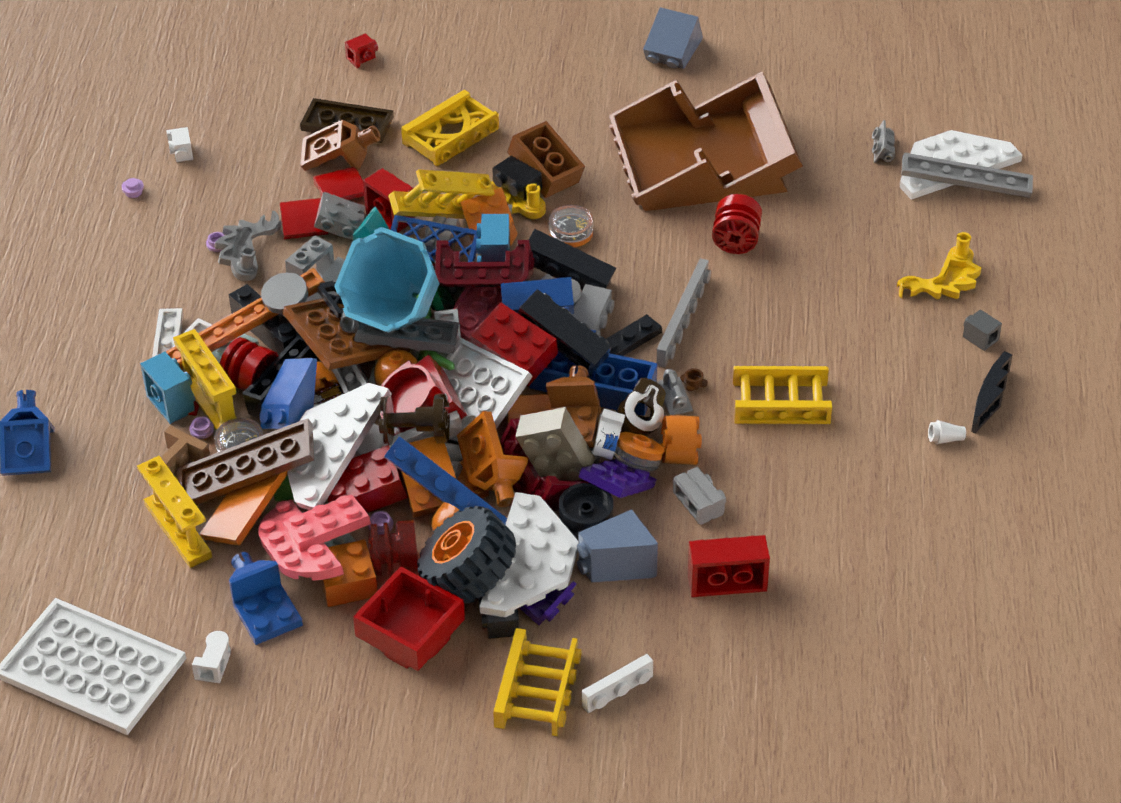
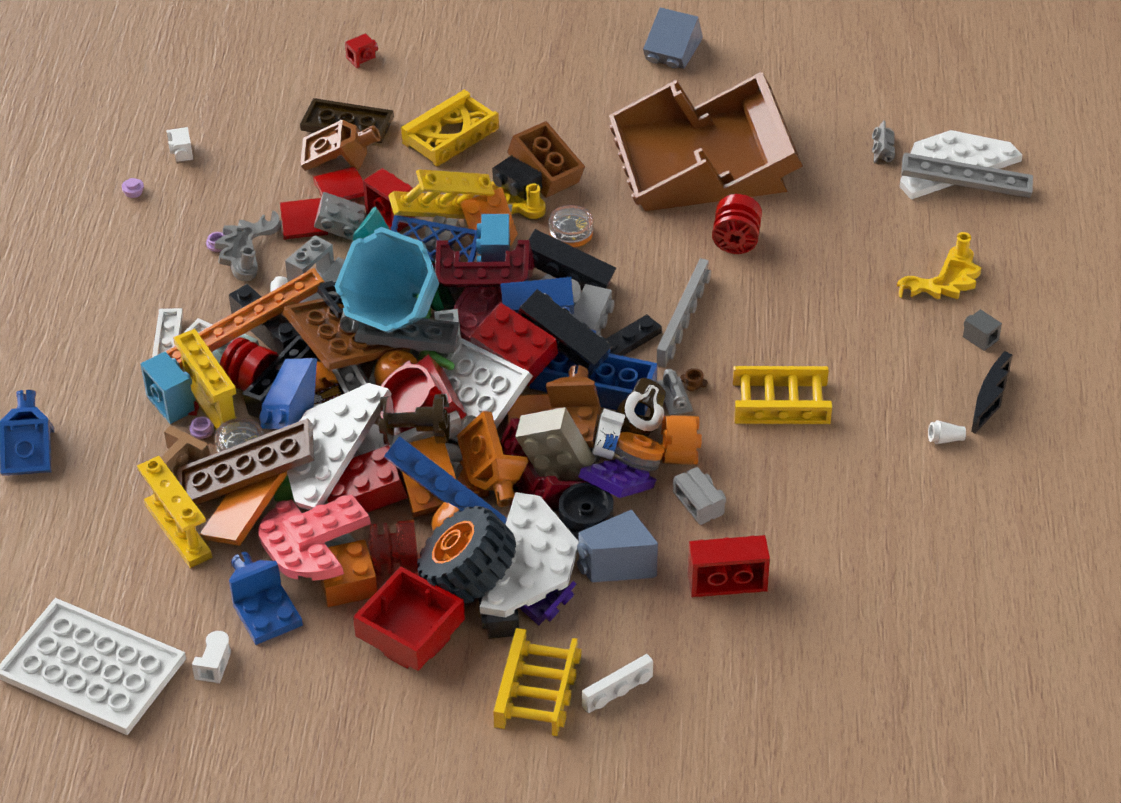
(284, 290): light grey tile -> none
(380, 517): lavender plate -> none

